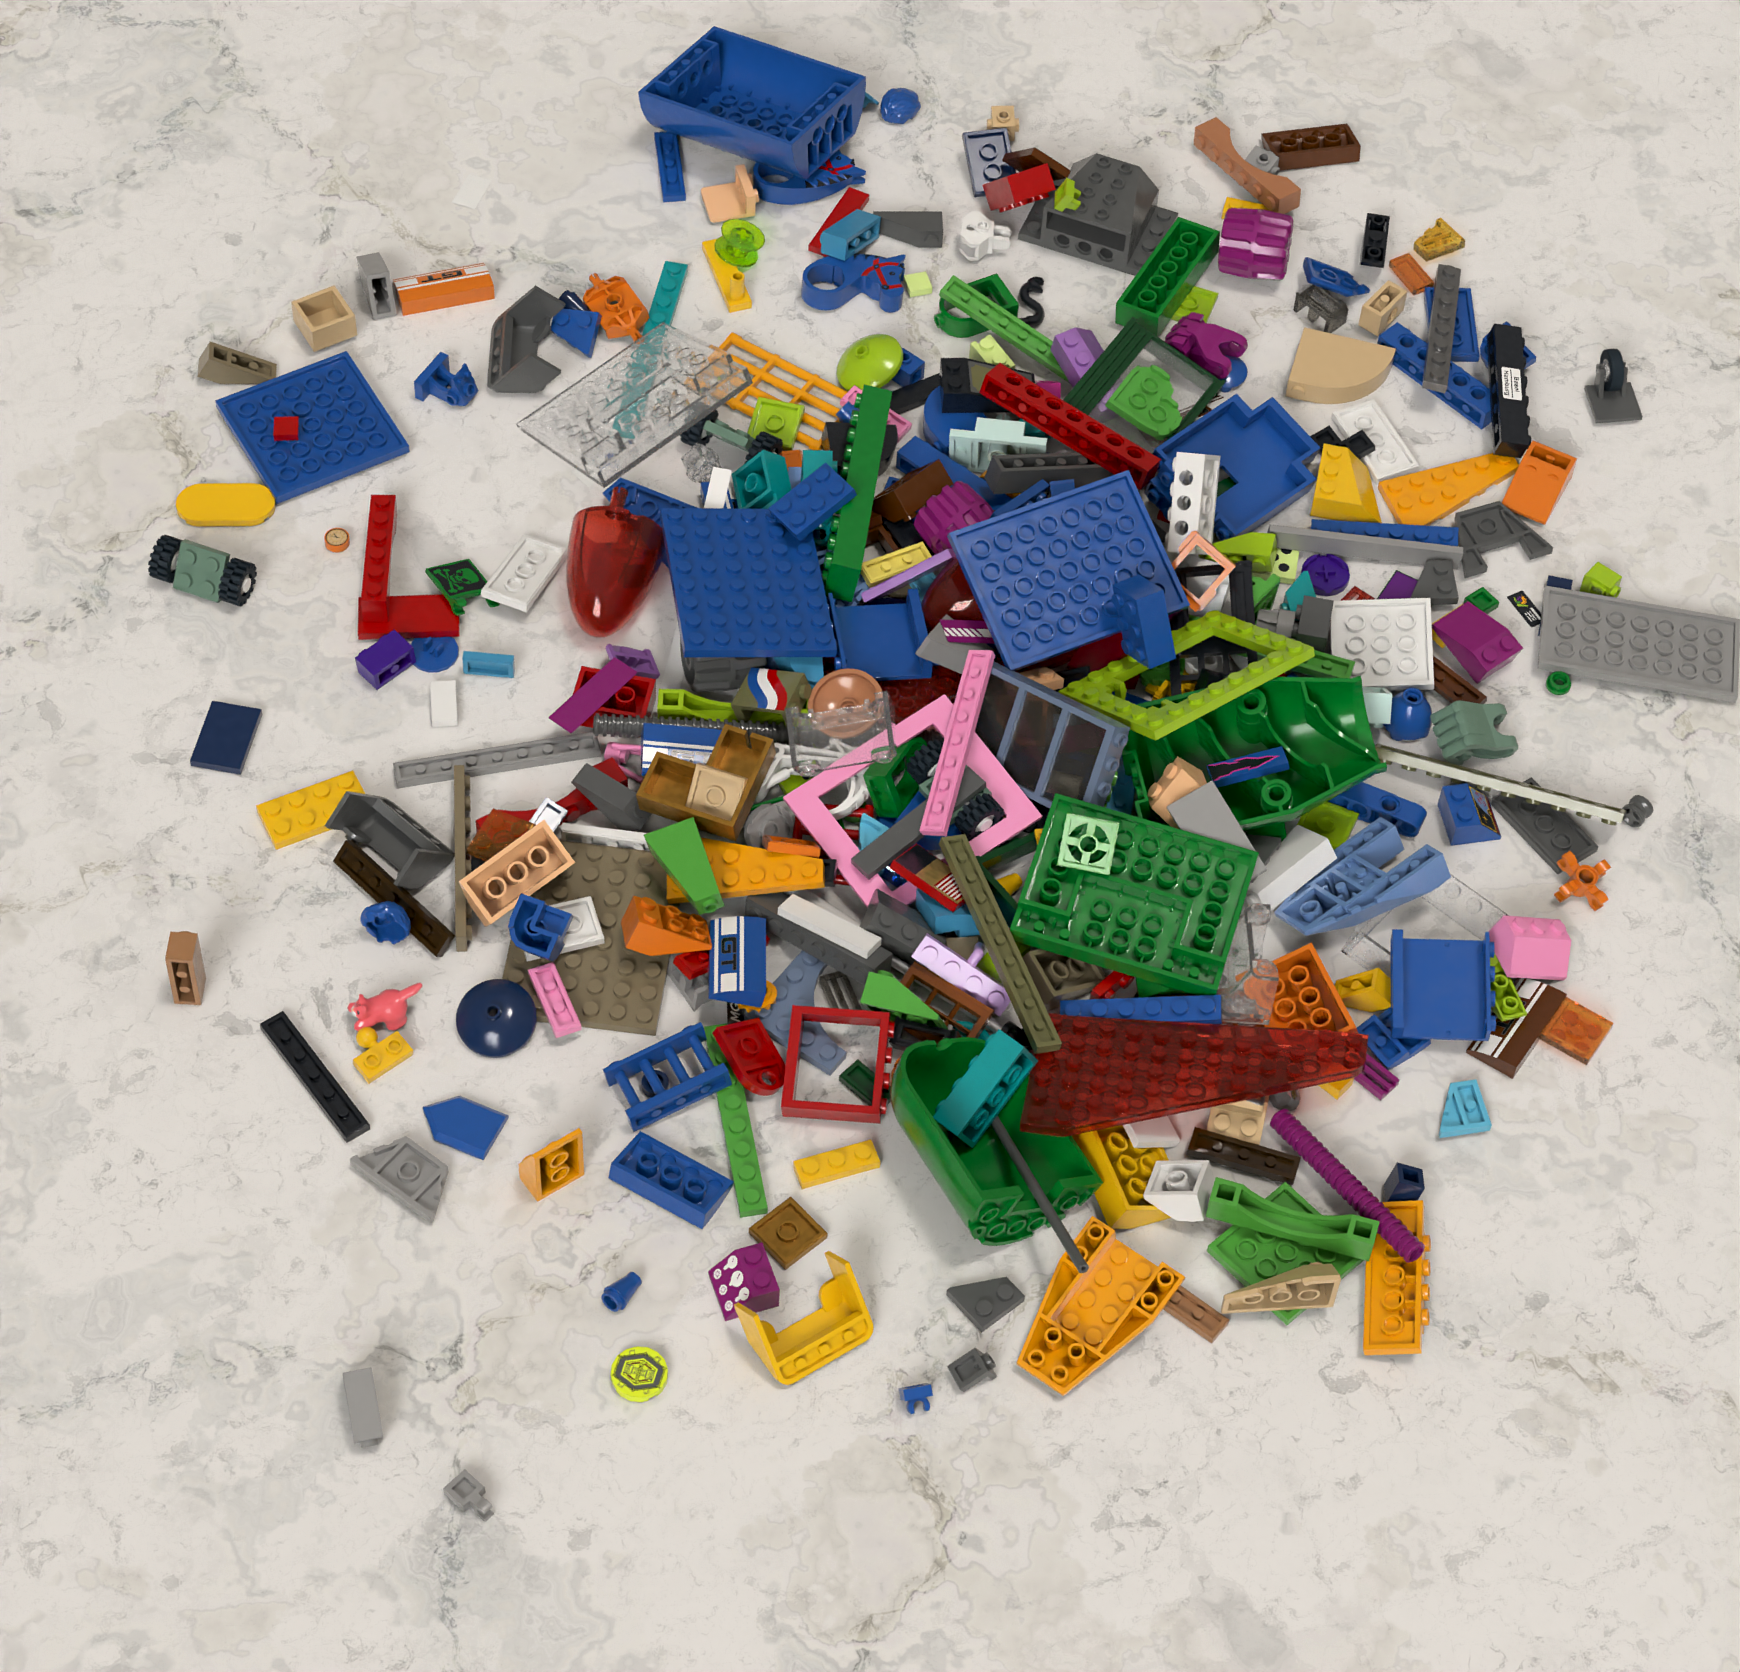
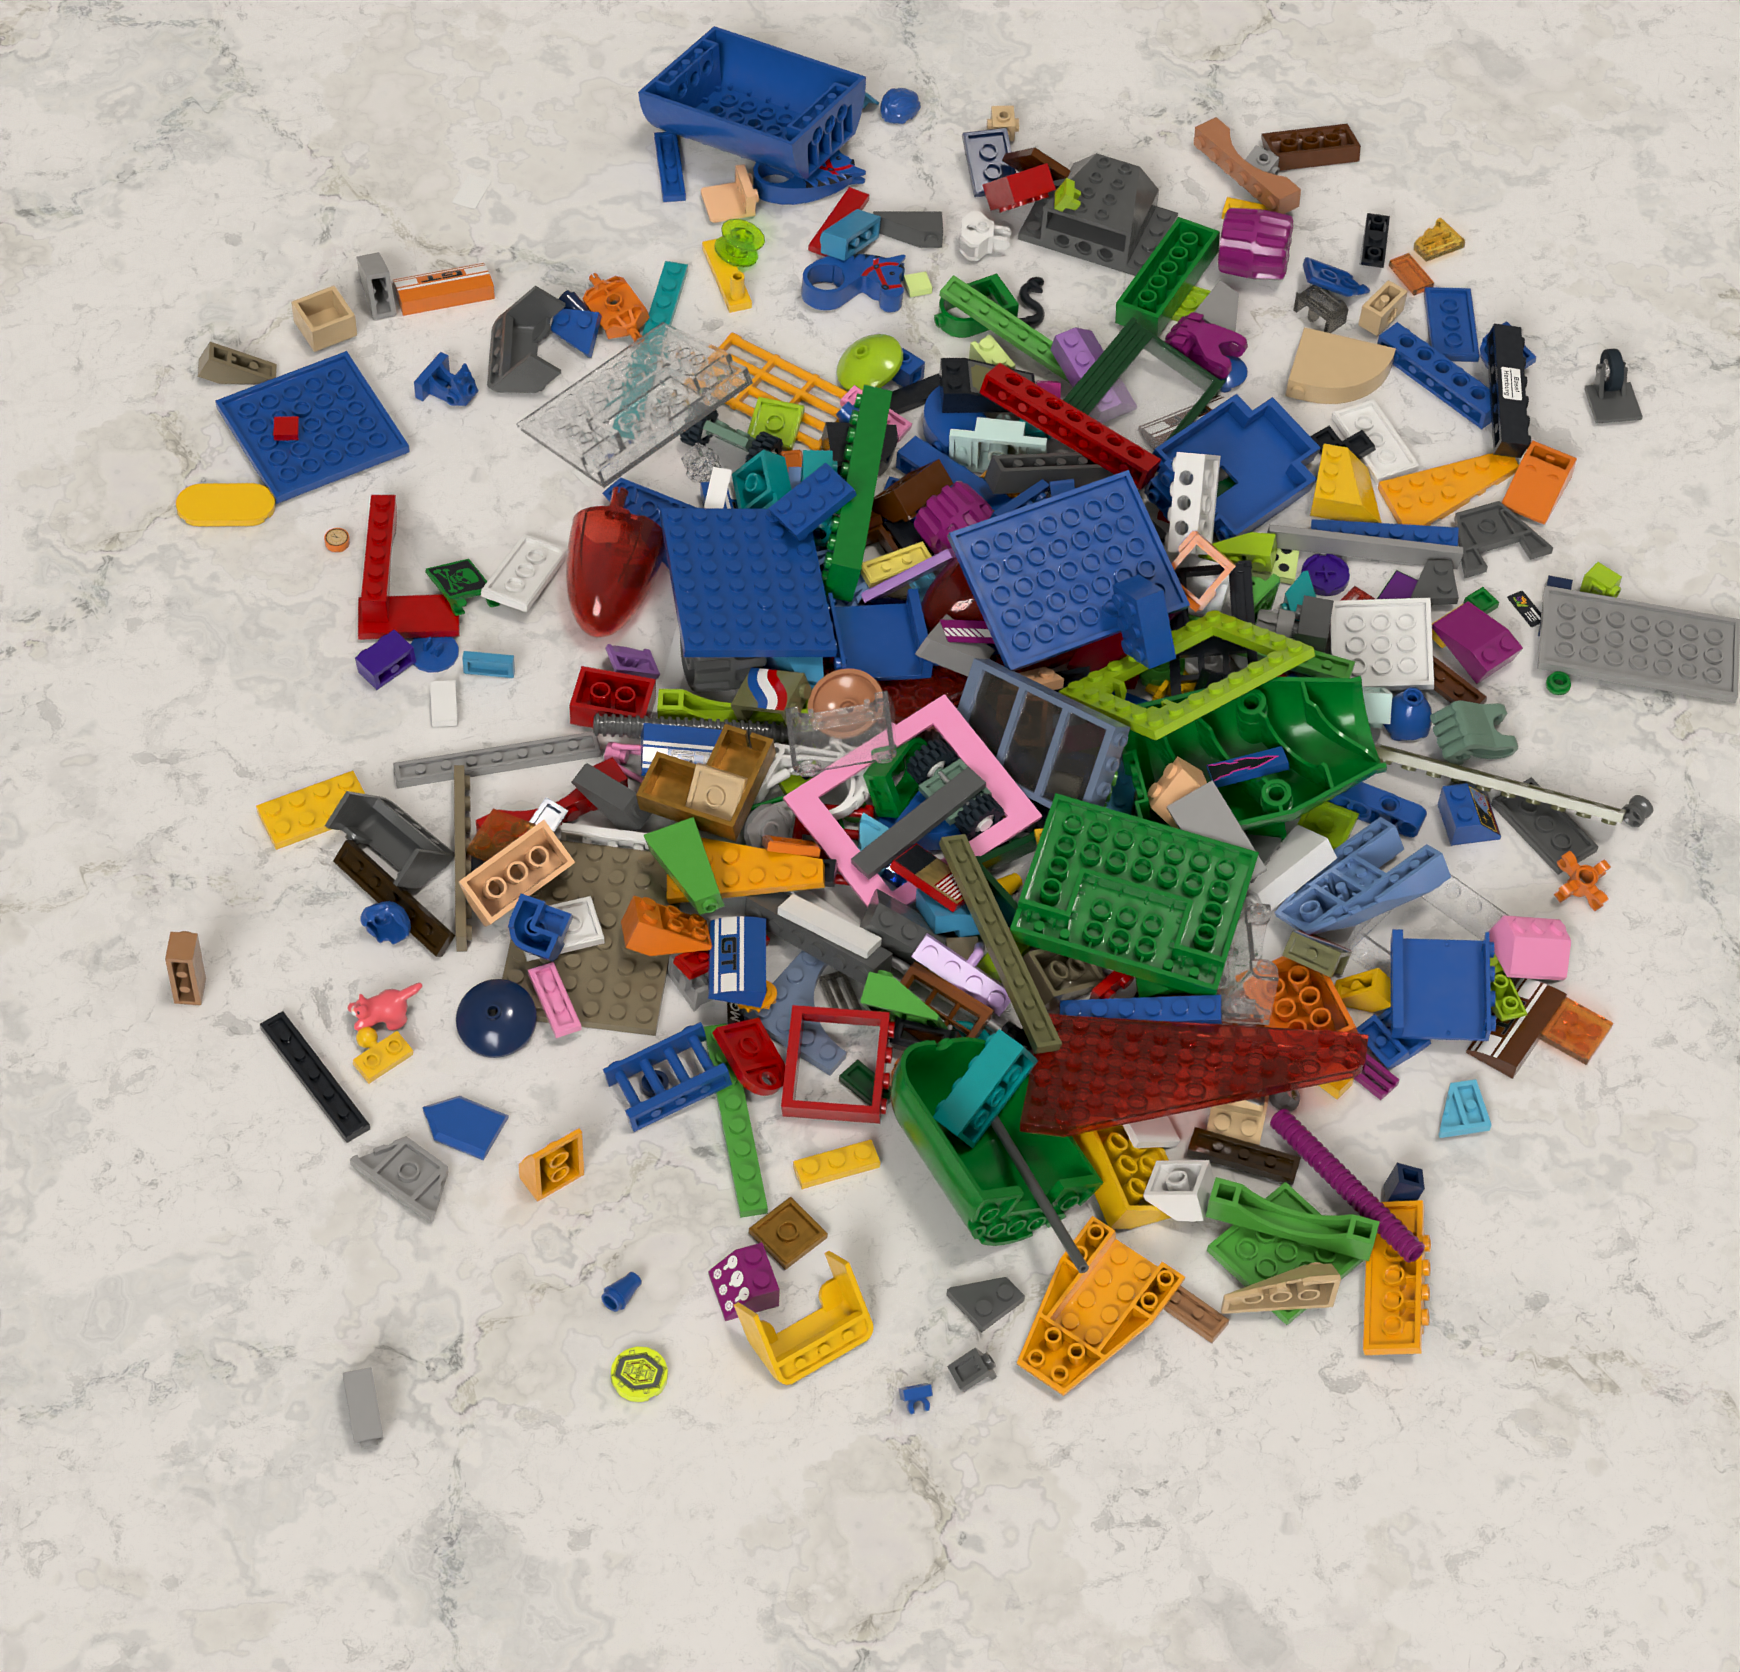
(202, 570): plate -> none
(226, 737): dark blue tile -> none
(468, 1492): light grey plate -> none
(592, 695): magenta sticker -> none
(670, 1179): blue slope -> none
(957, 743): bright pink tile -> none
(1074, 820): piece -> none
(1147, 402): bright green plate -> none
(1220, 306): none -> light grey slope
(1317, 953): none -> olive panel
(1441, 328): flat silver plate -> none

